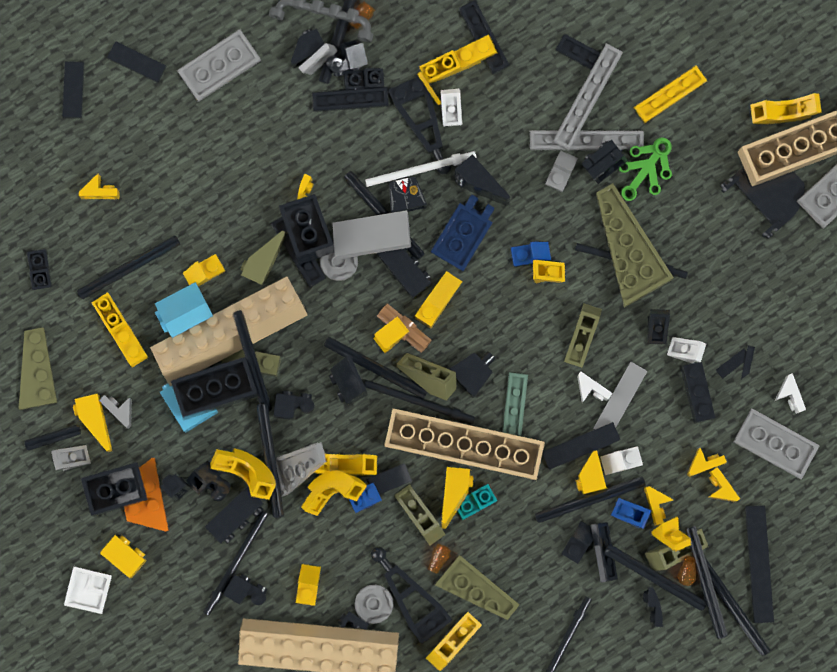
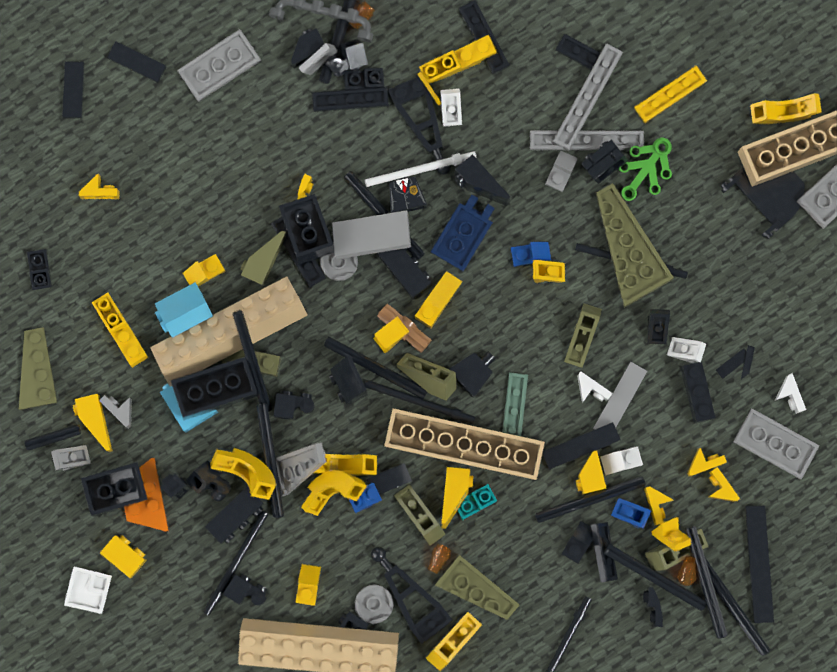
(128, 267): black axle -> none

